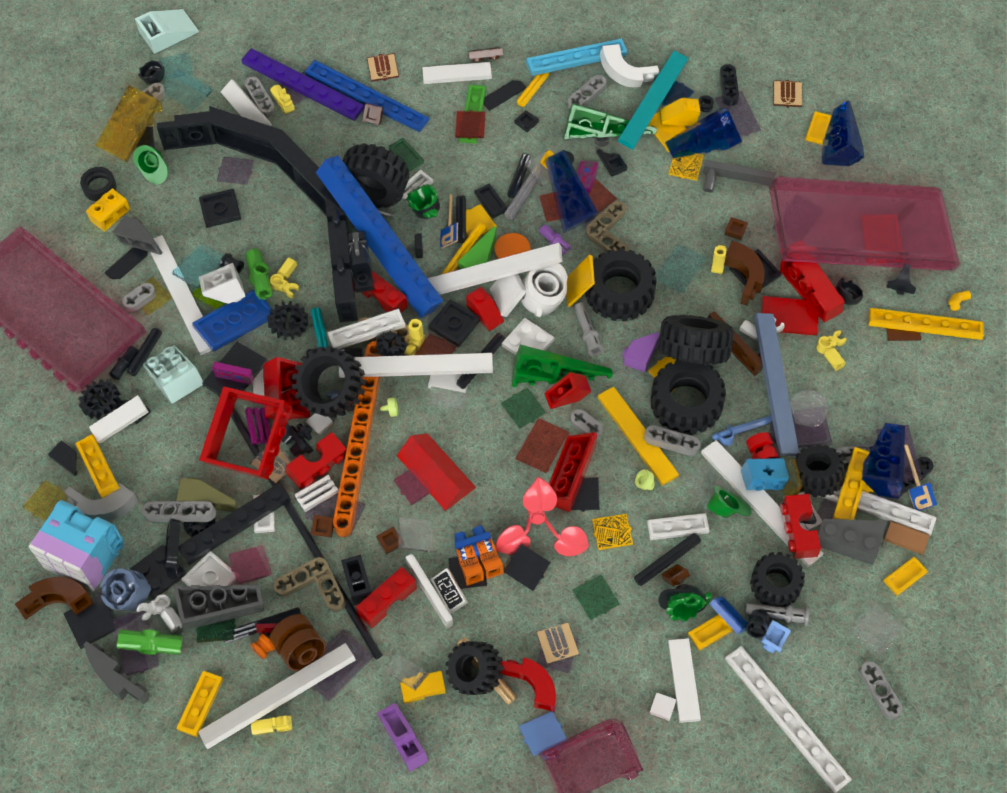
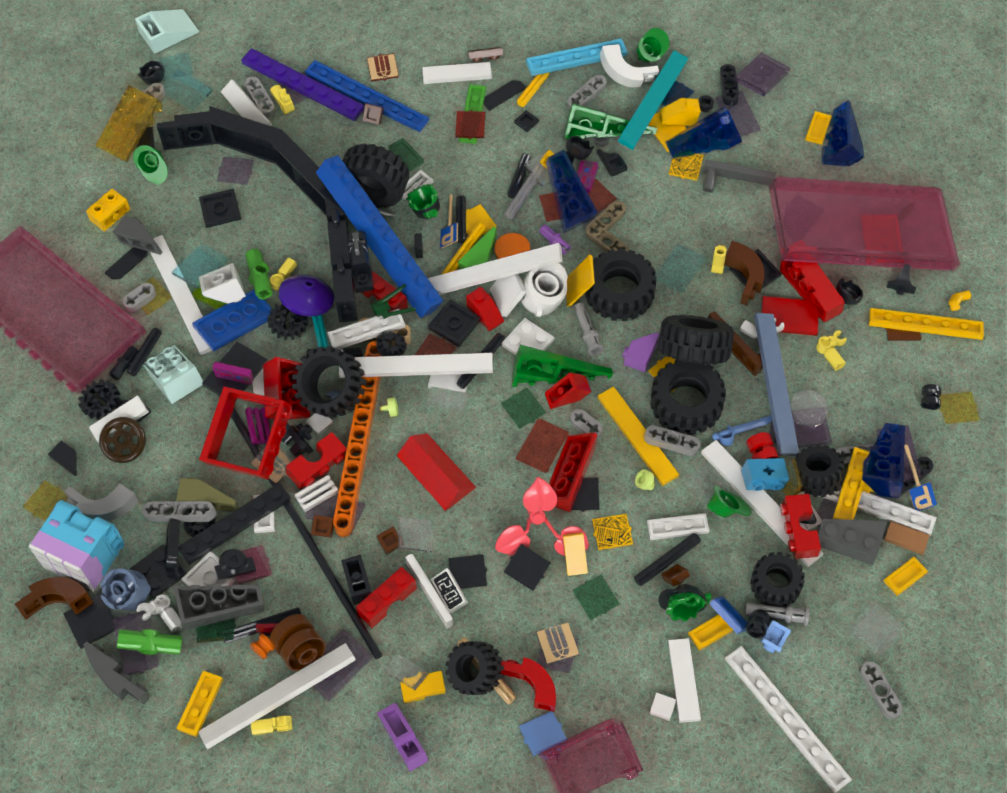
(94, 173): black tyre -> none
(97, 466): yellow tile -> none
(135, 449): none -> dark brown plate
(228, 259): black bush -> none
(234, 563): none -> black piece
(306, 295): none -> dark purple dish
(319, 577): dark tan beam -> none
(381, 306): none -> dark green plant
(412, 486): clear pink piece -> none
(416, 337): light yellow bar -> none
(477, 549): hips -> none
(490, 200): black tile -> none
(575, 554): none -> yellow tile
(578, 148): none -> black hair
(653, 45): none -> green piece
(736, 228): reddish brown plate -> none
(762, 74): none -> clear purple tile
(787, 93): piece -> none
(931, 397): none -> black wheel
(959, 408): none -> clear yellow piece

